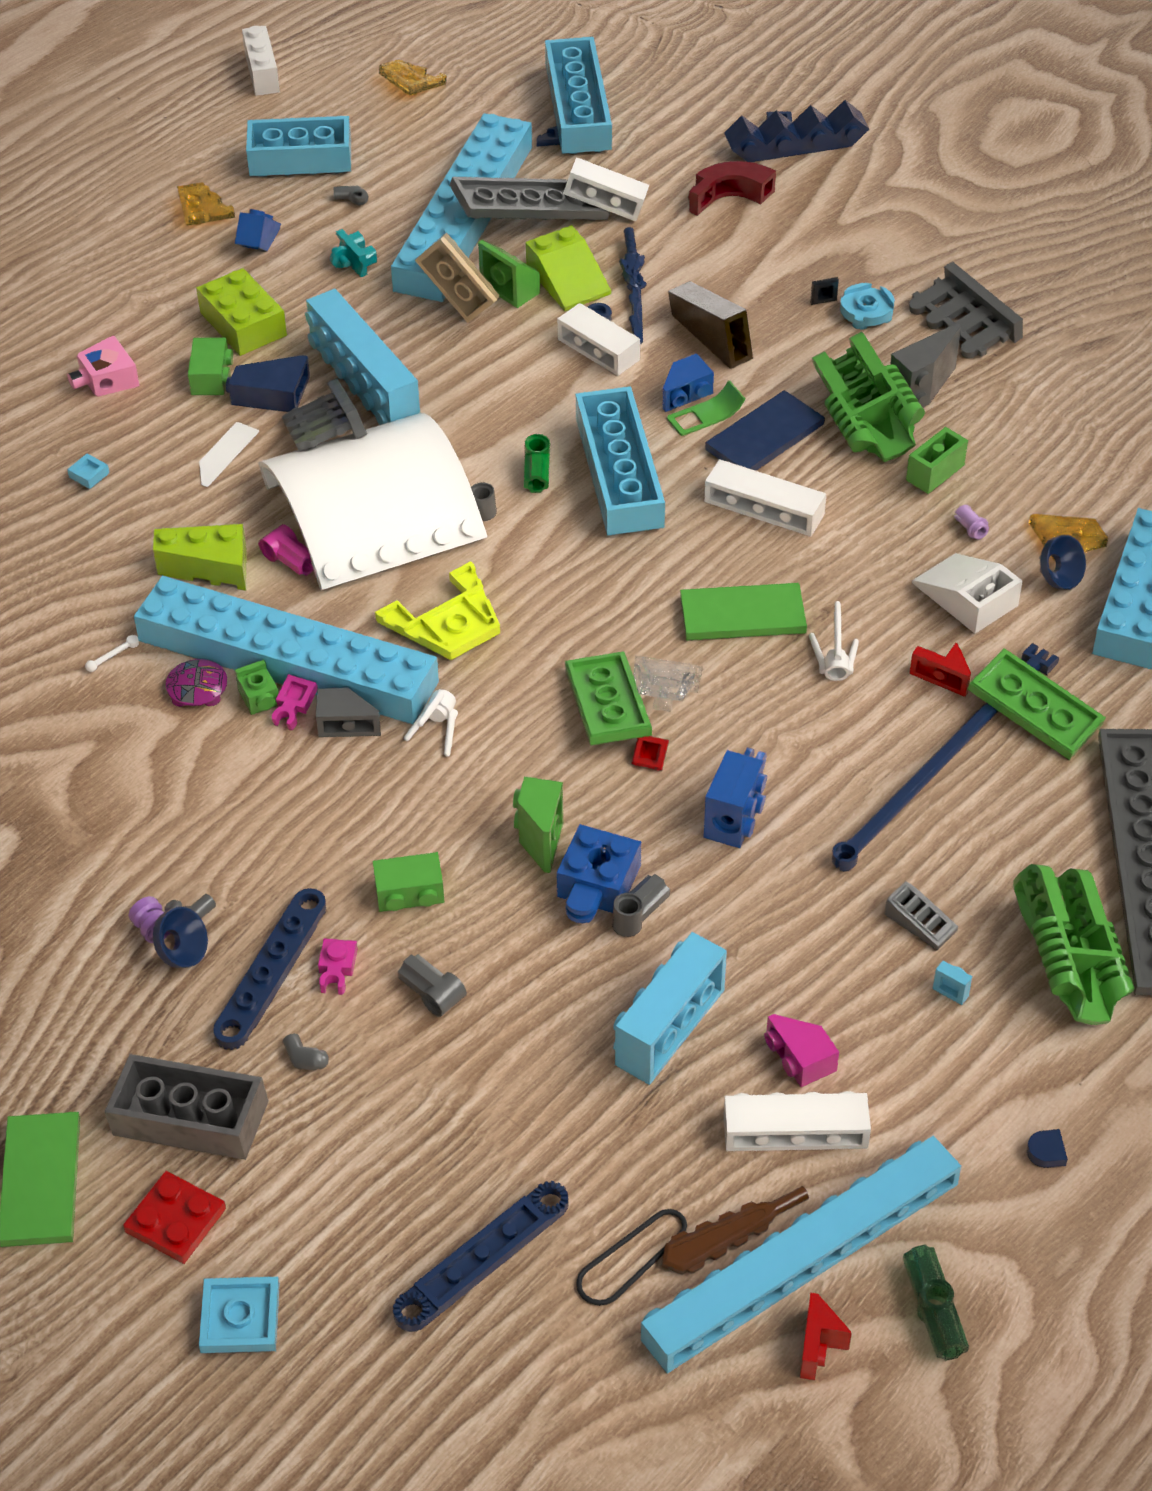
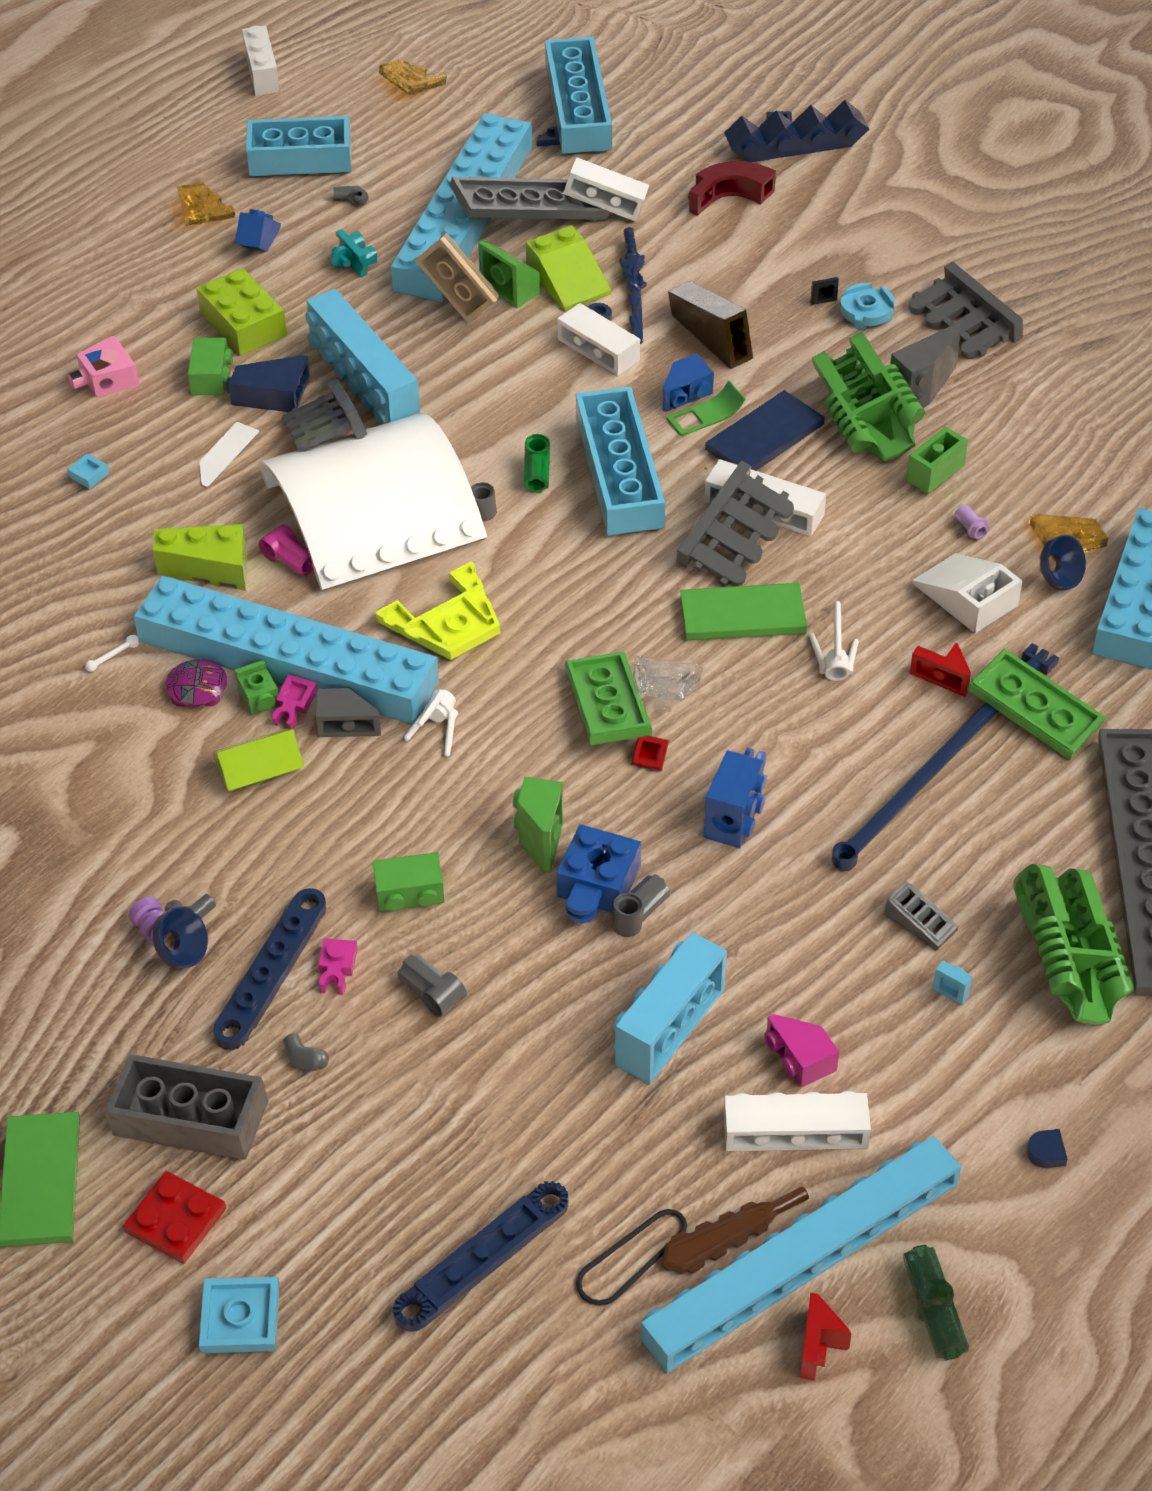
(258, 759): none -> lime piece
(722, 534): none -> dark grey fence

